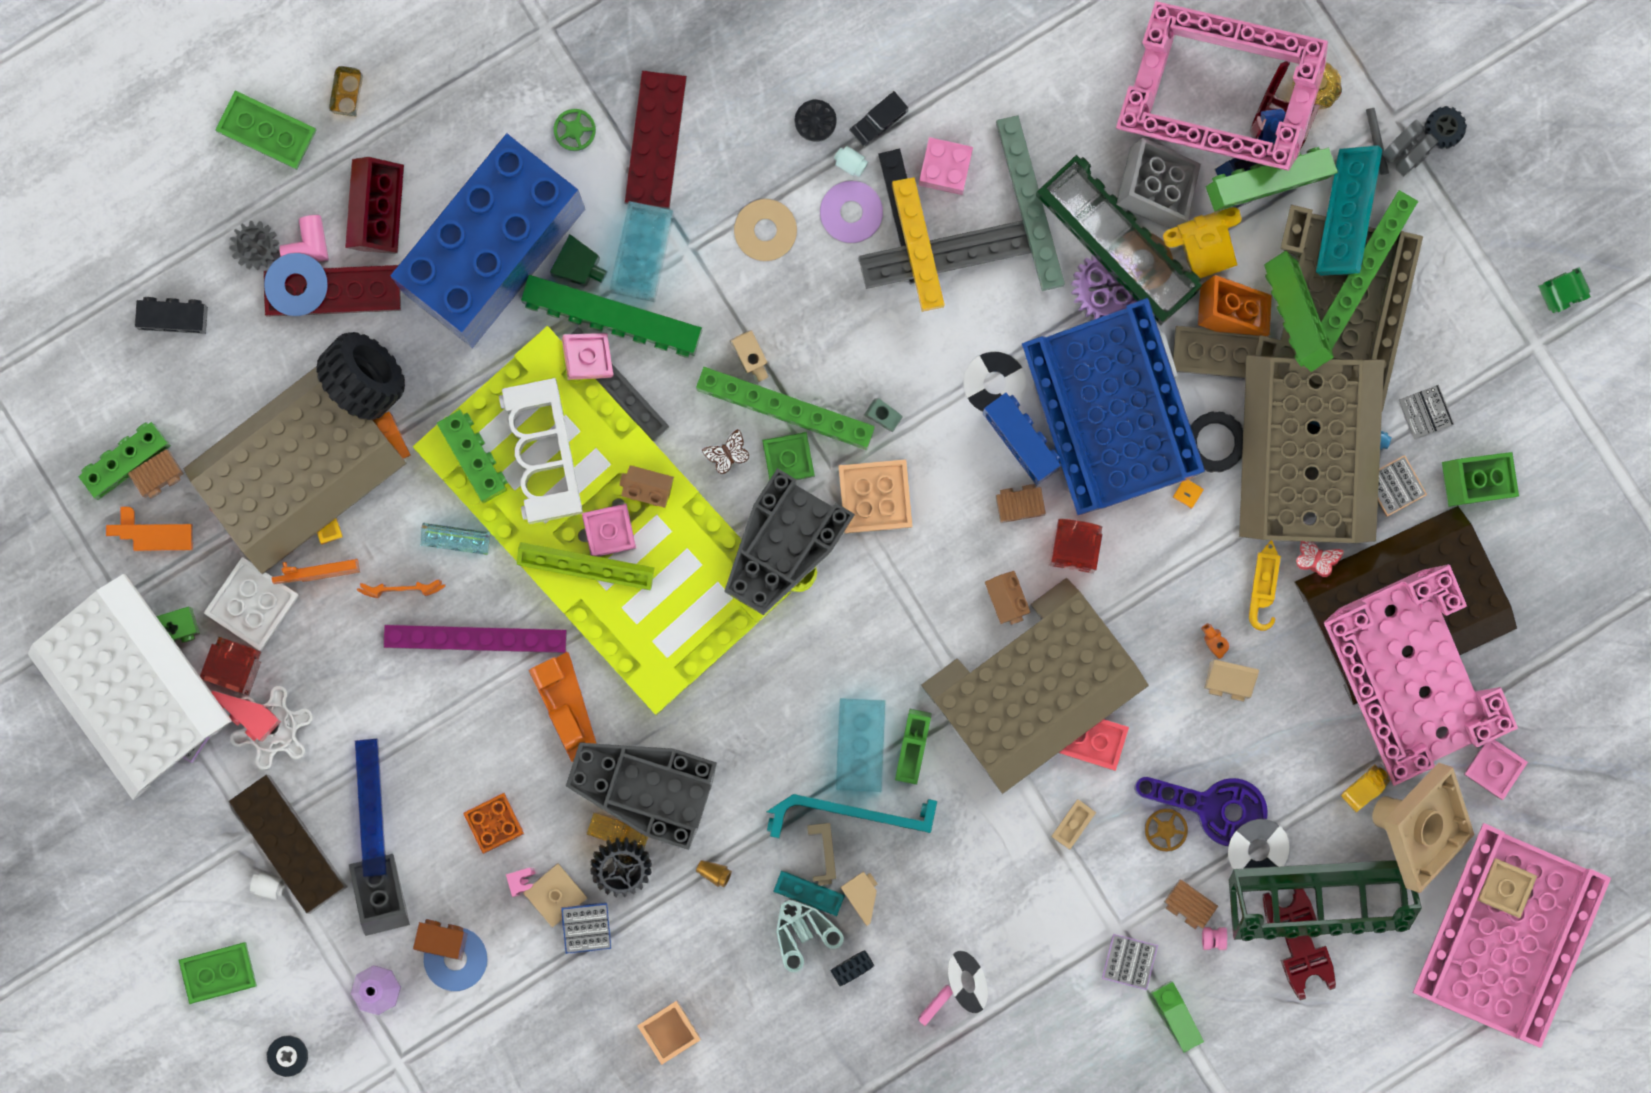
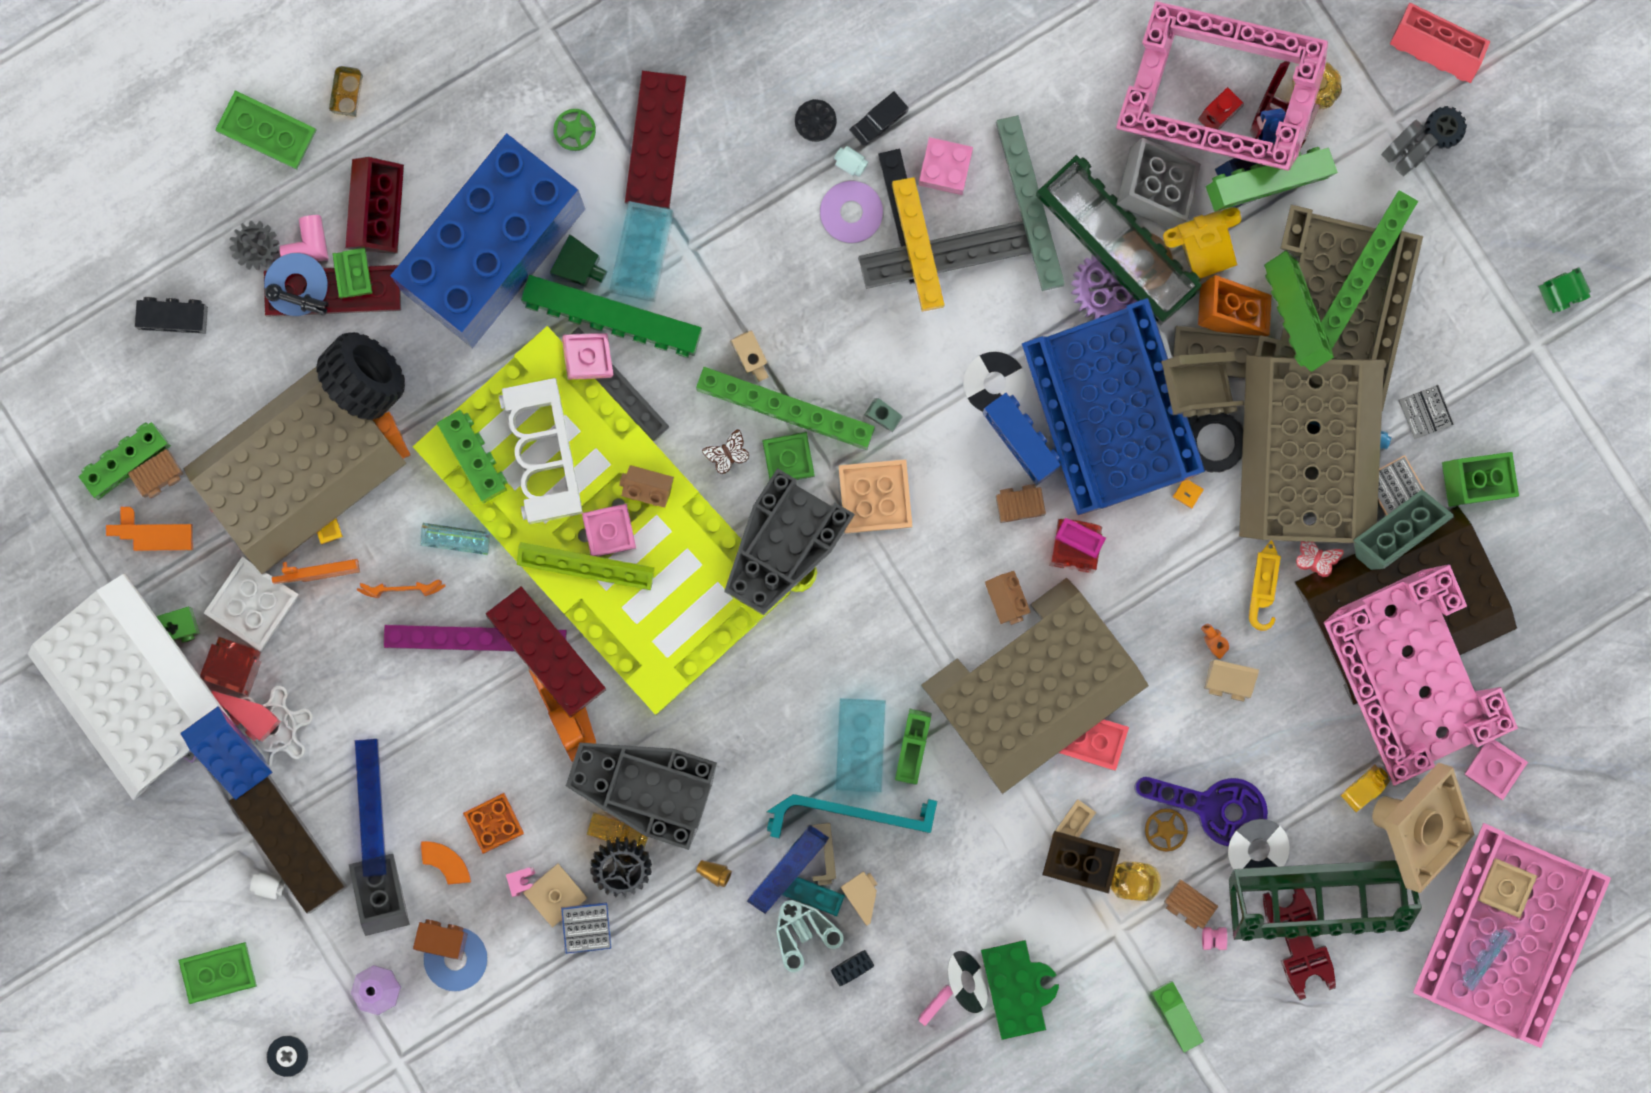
(226, 752): none -> blue brick
(274, 293): none -> black pin
(352, 273): none -> bright green plate
(446, 860): none -> orange tile
(545, 652): none -> dark red plate
(669, 1032): light nougat piece -> none
(784, 236): tan sticker -> none
(787, 869): none -> clear blue tile
(1017, 988): none -> green plate
(1080, 538): none -> dark pink tile
(1081, 862): none -> dark brown slope
(1129, 961): light grey tile -> none
(1136, 881): none -> clear yellow piece
(1200, 384): none -> dark tan panel
(1221, 110): none -> red torso
(1349, 210): teal plate -> none
(1376, 137): dark grey bar -> none
(1400, 530): none -> sand green slope
(1440, 43): none -> coral slope
(1485, 959): none -> clear light blue plate

